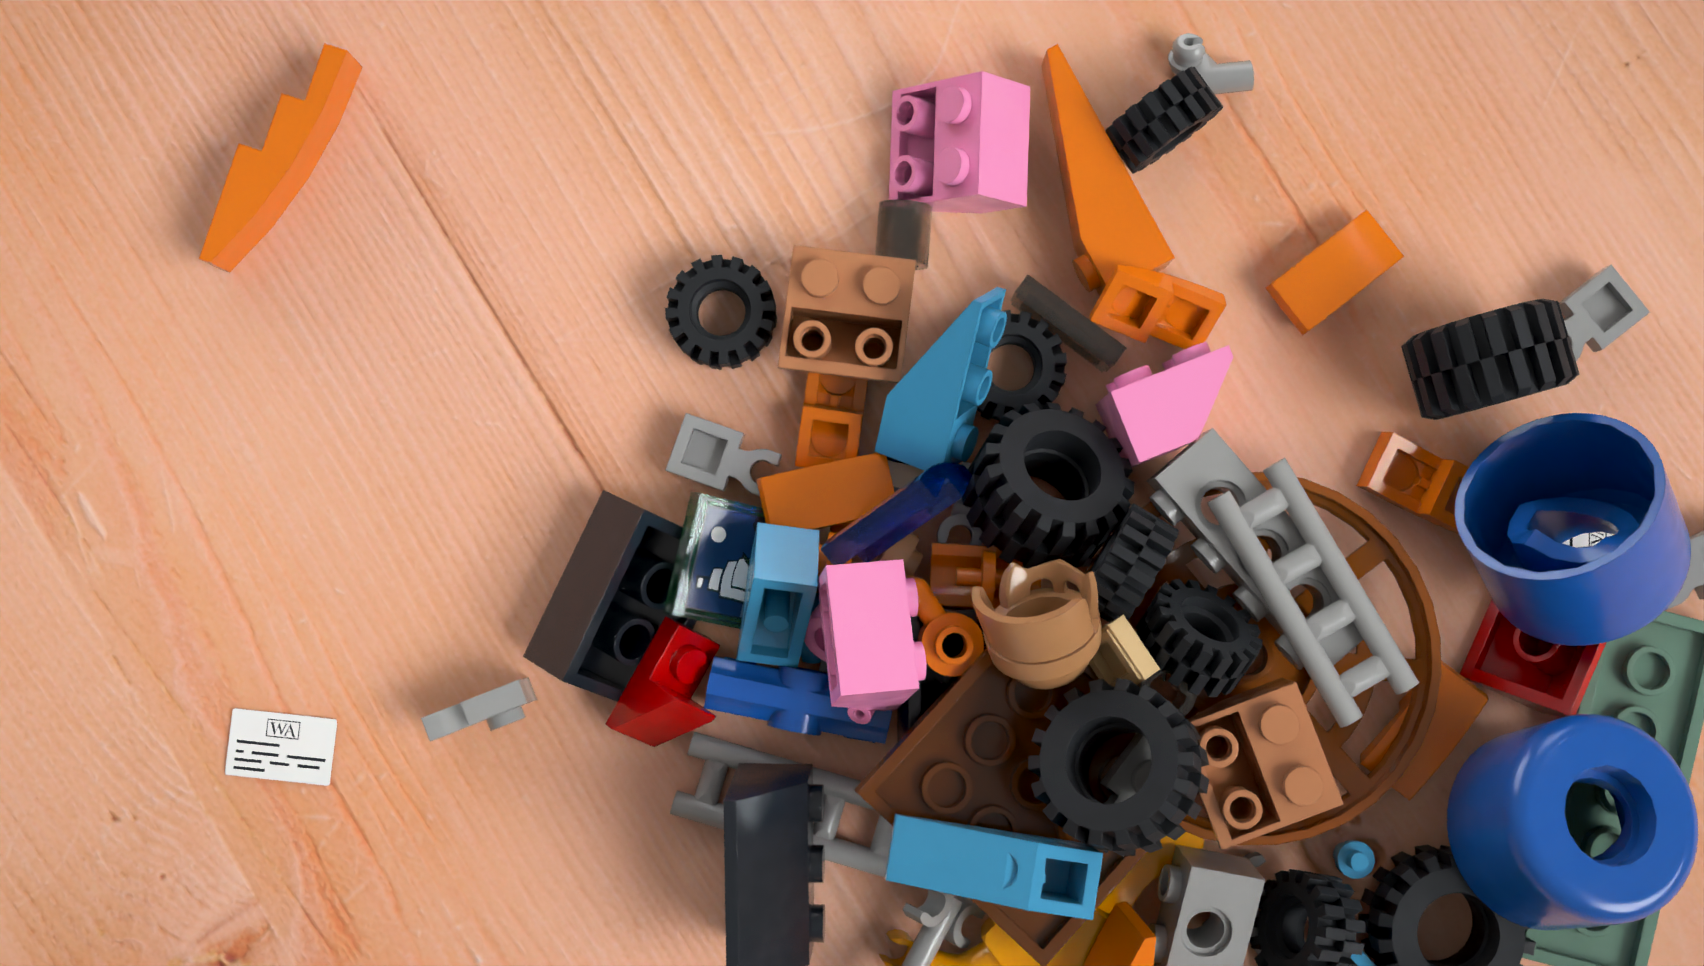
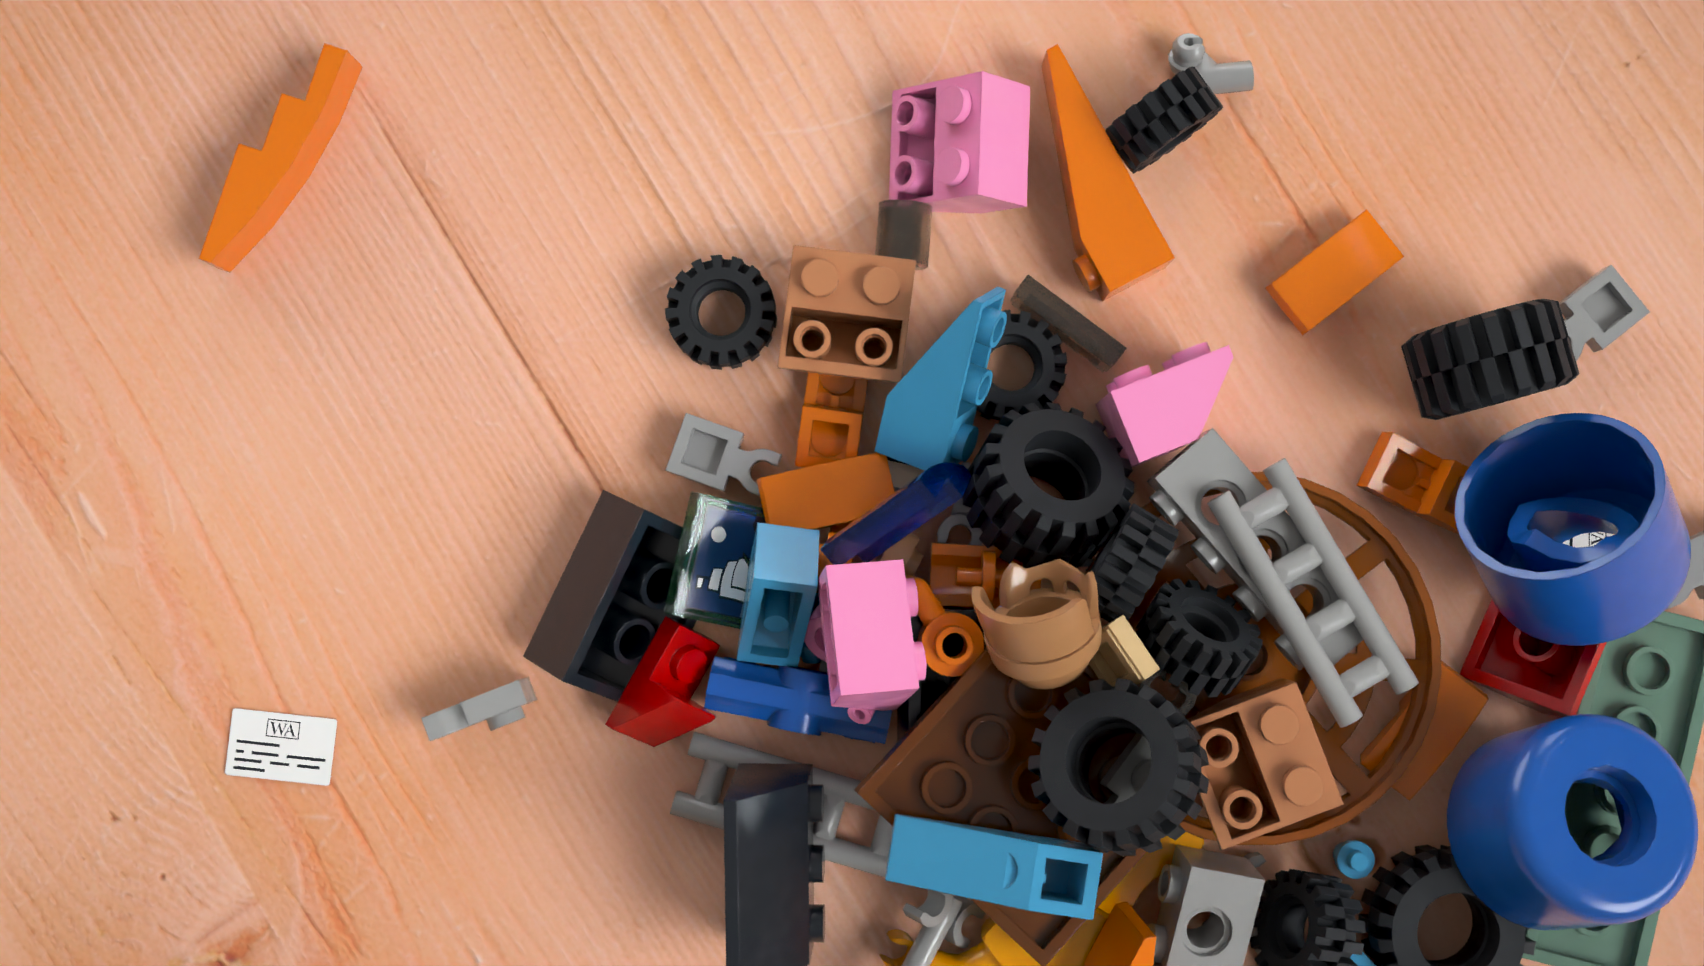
(1158, 305): orange slope -> none

